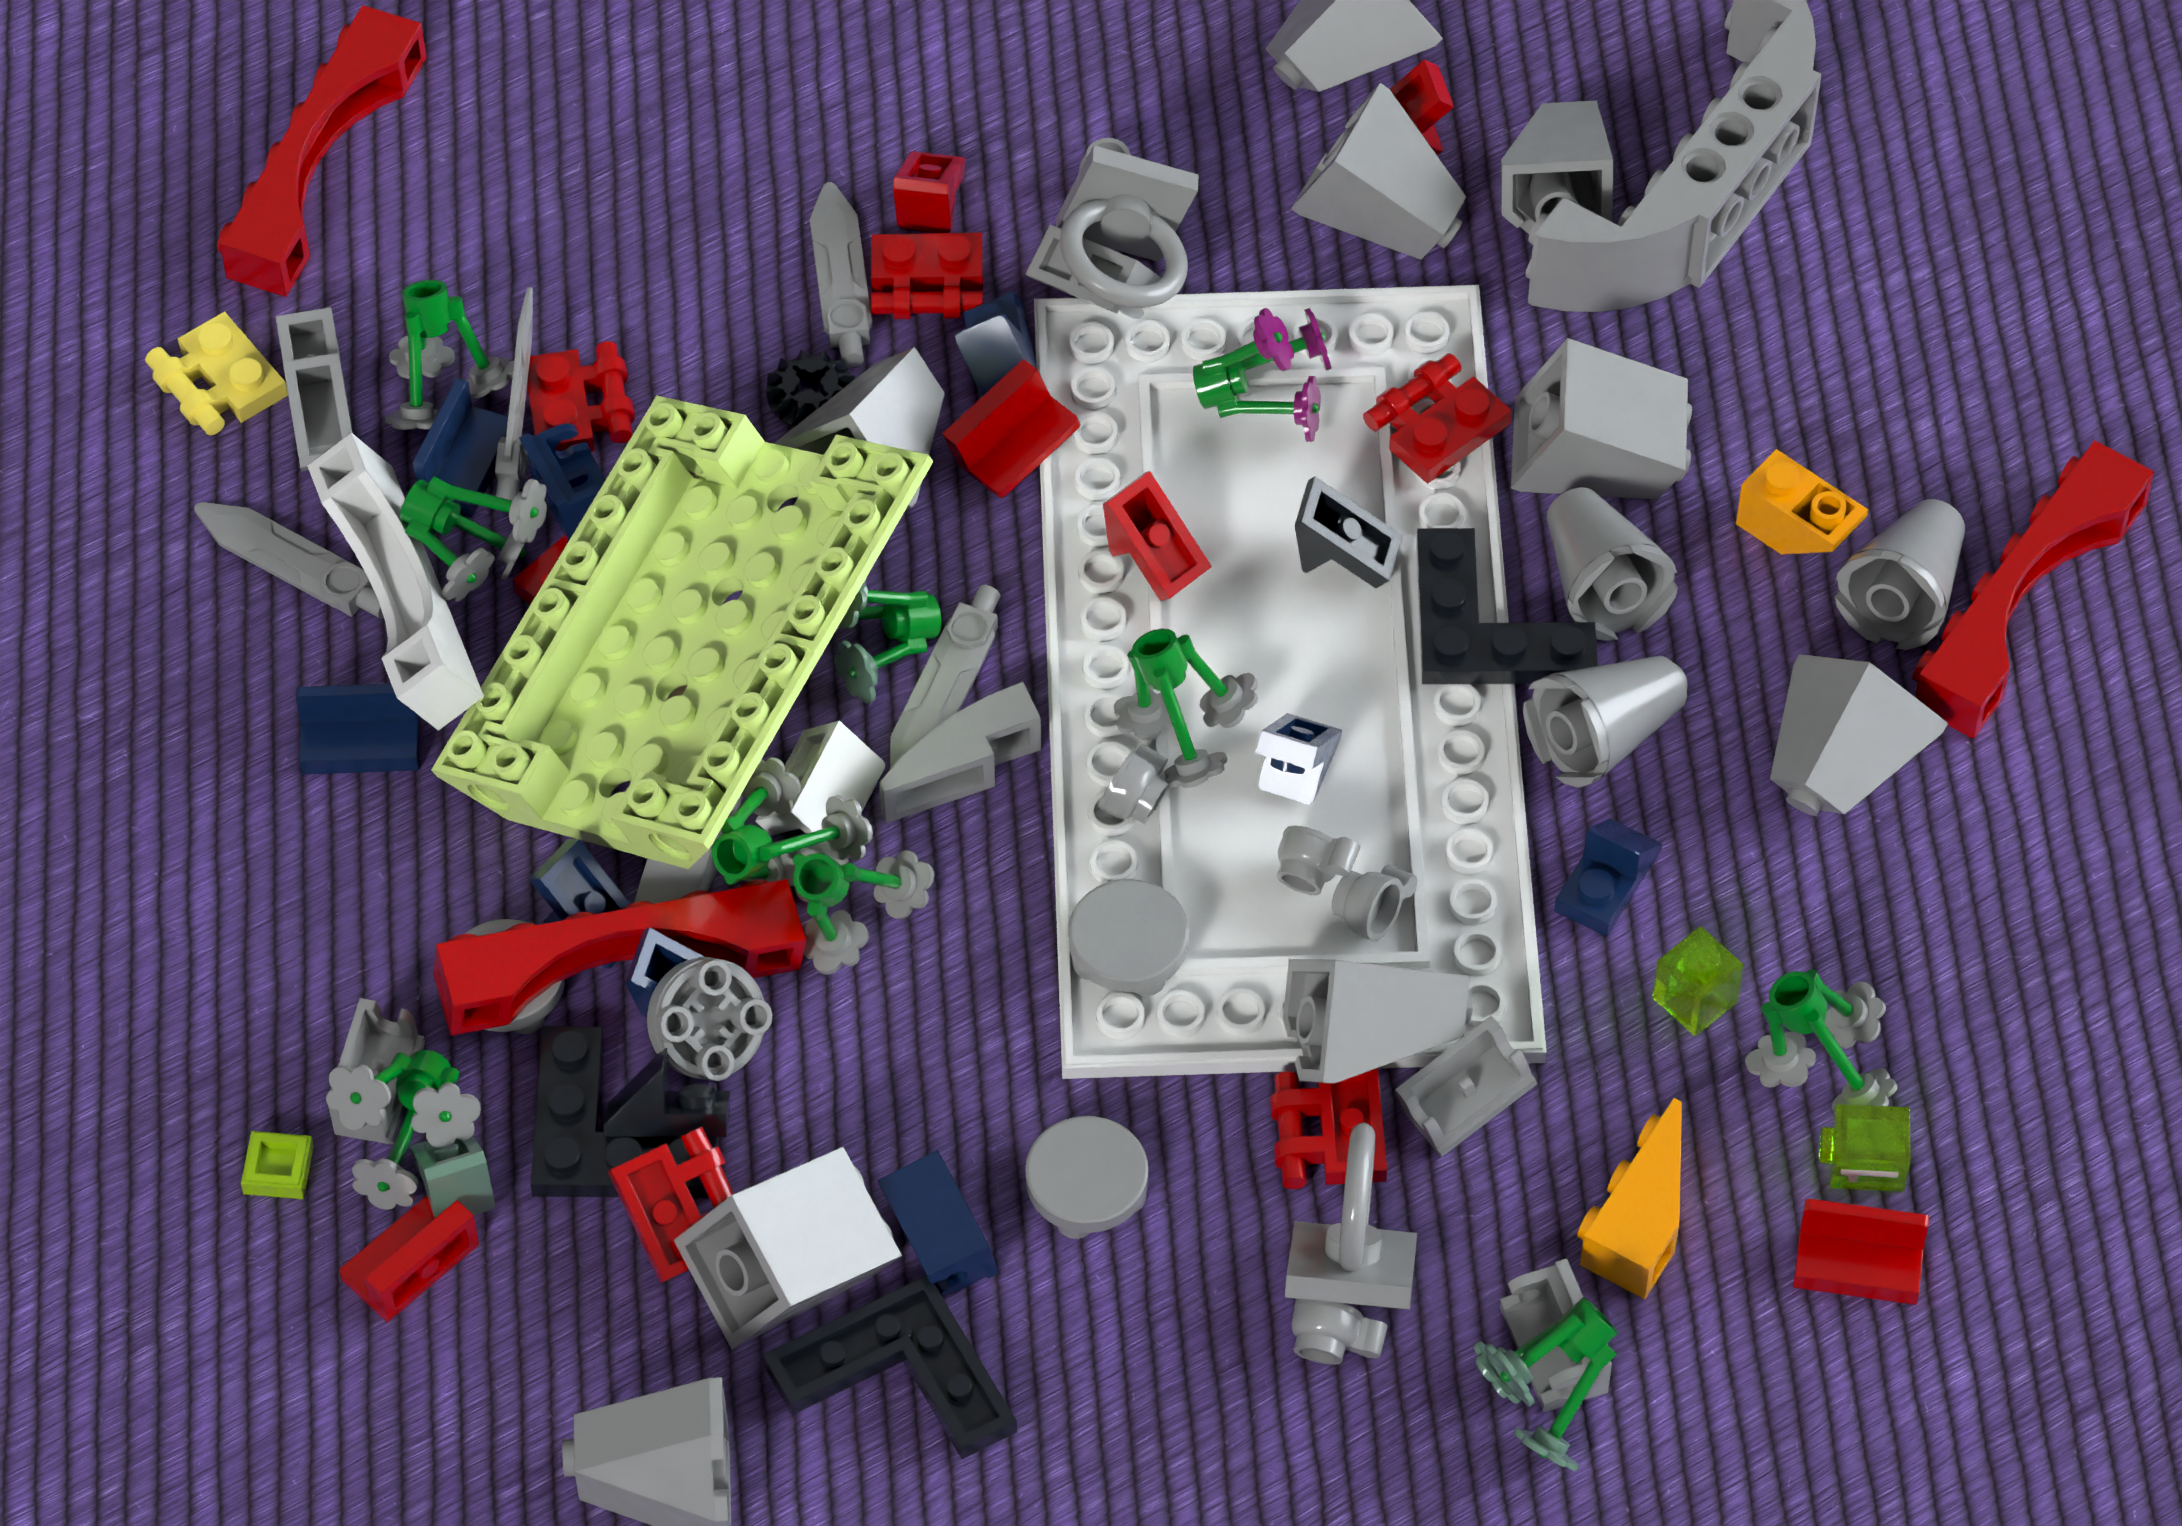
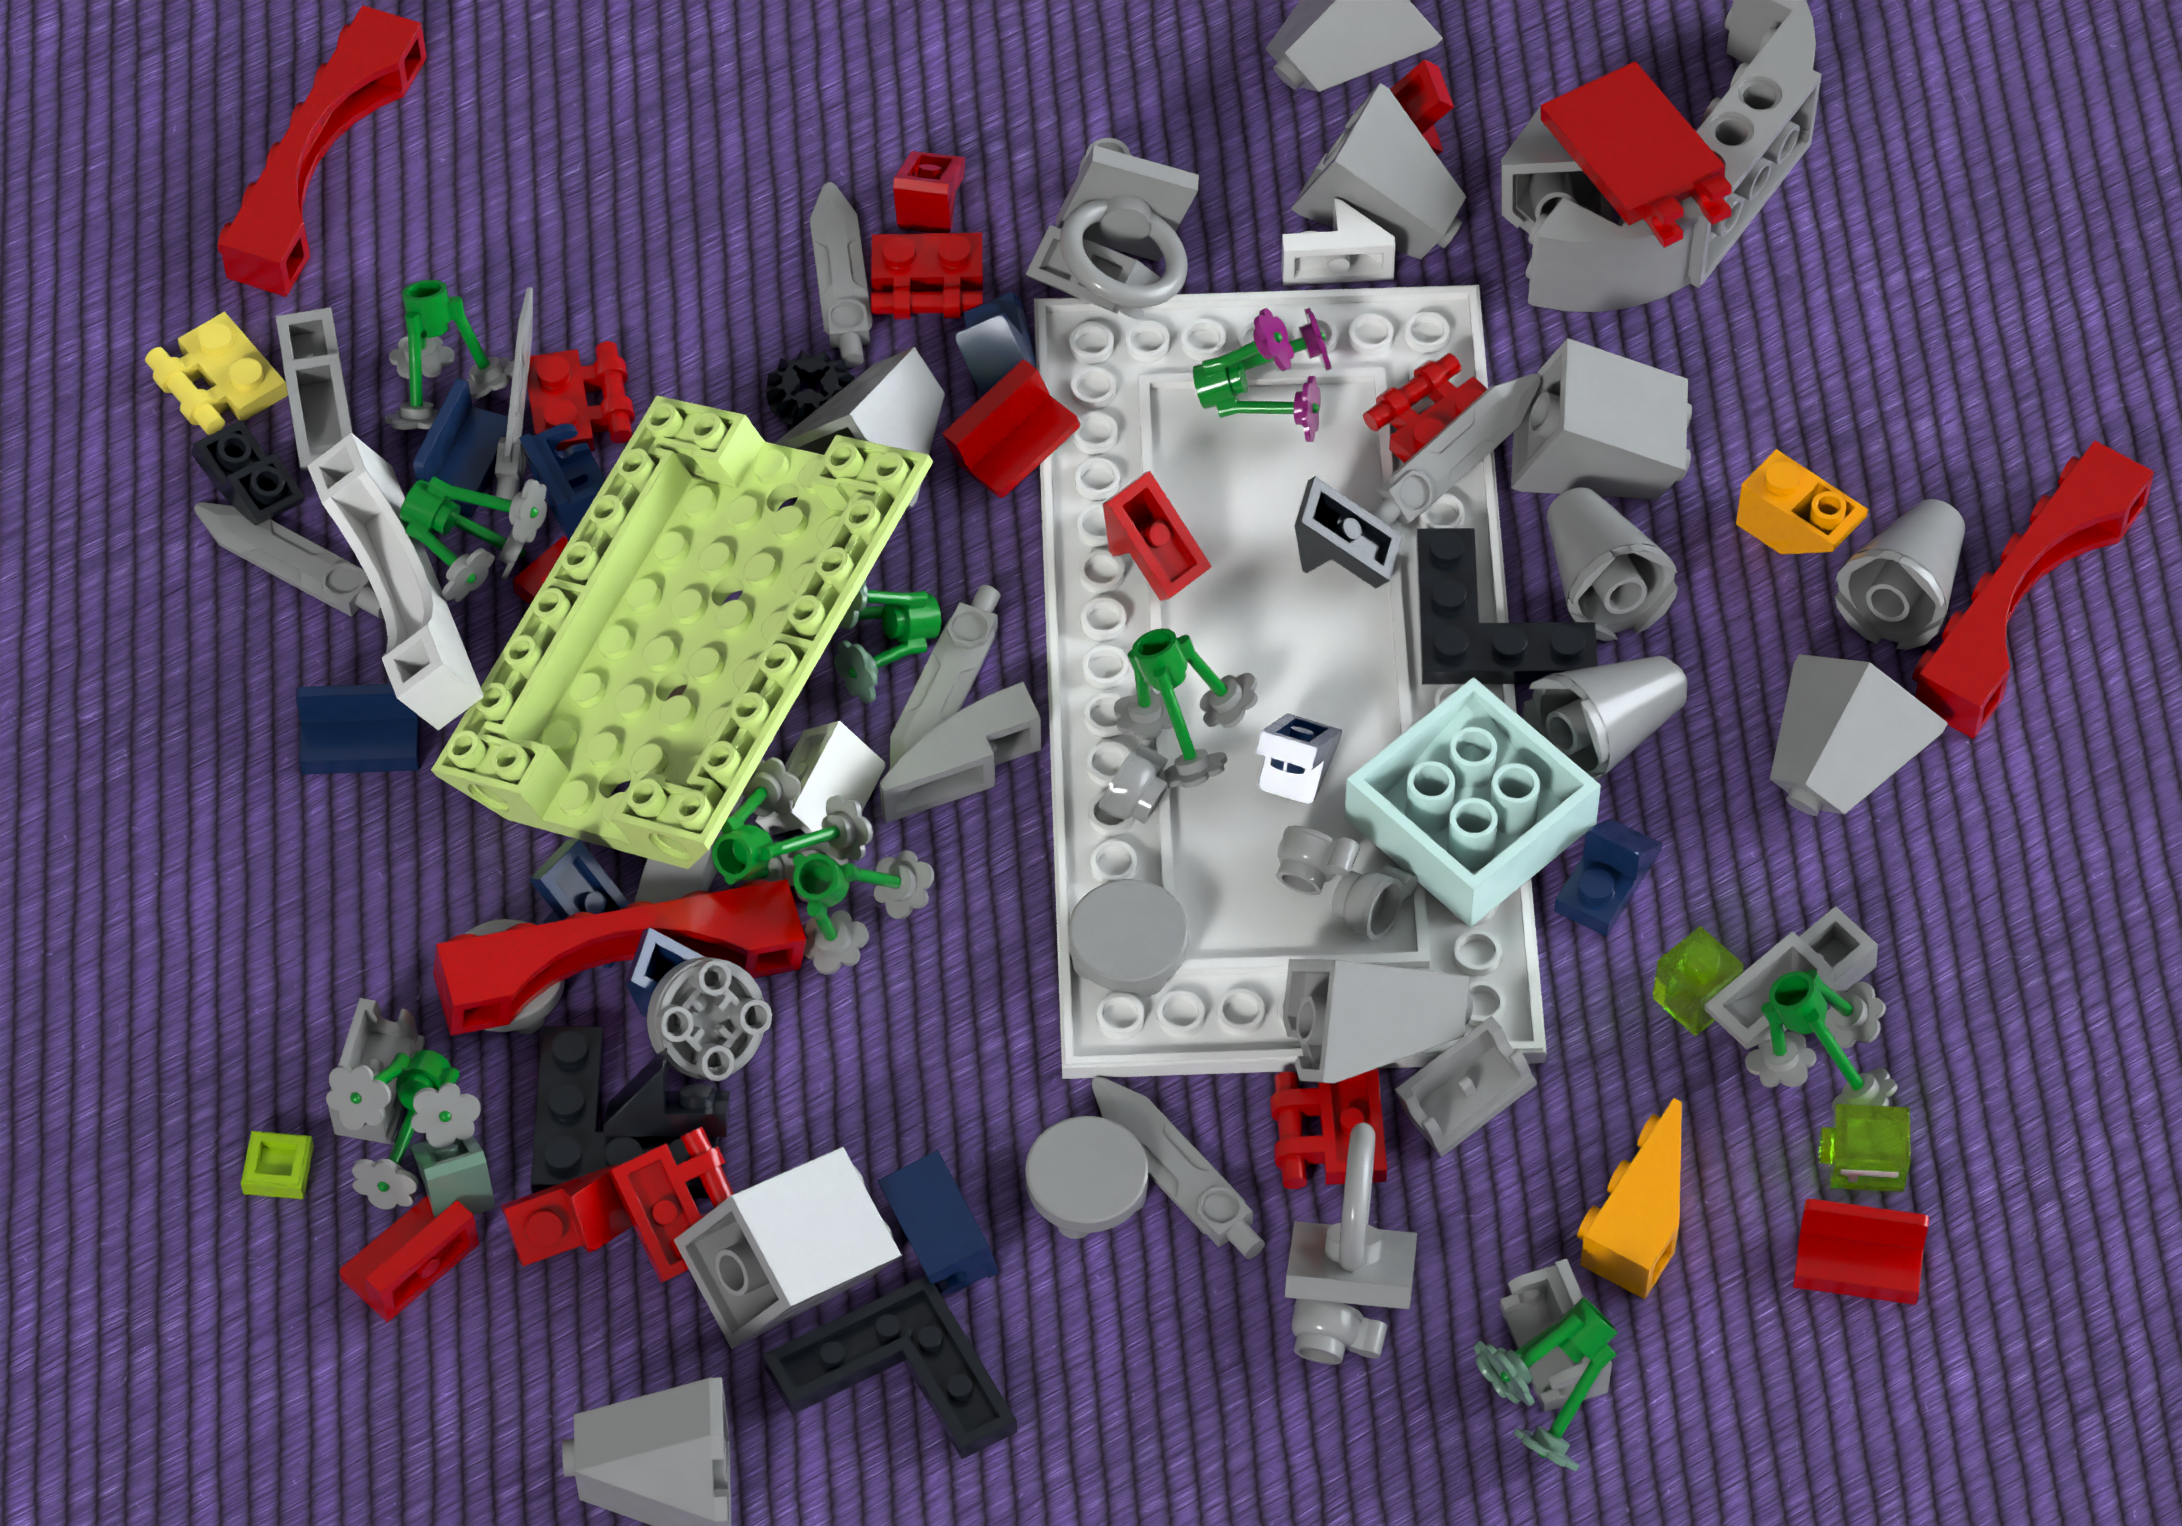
(246, 475): none -> black slope
(566, 1216): none -> red slope
(1181, 1169): none -> light grey piece
(1350, 253): none -> white slope
(1455, 450): none -> light grey piece
(1472, 801): none -> light aqua slope
(1639, 151): none -> red tile
(1830, 946): none -> light grey slope

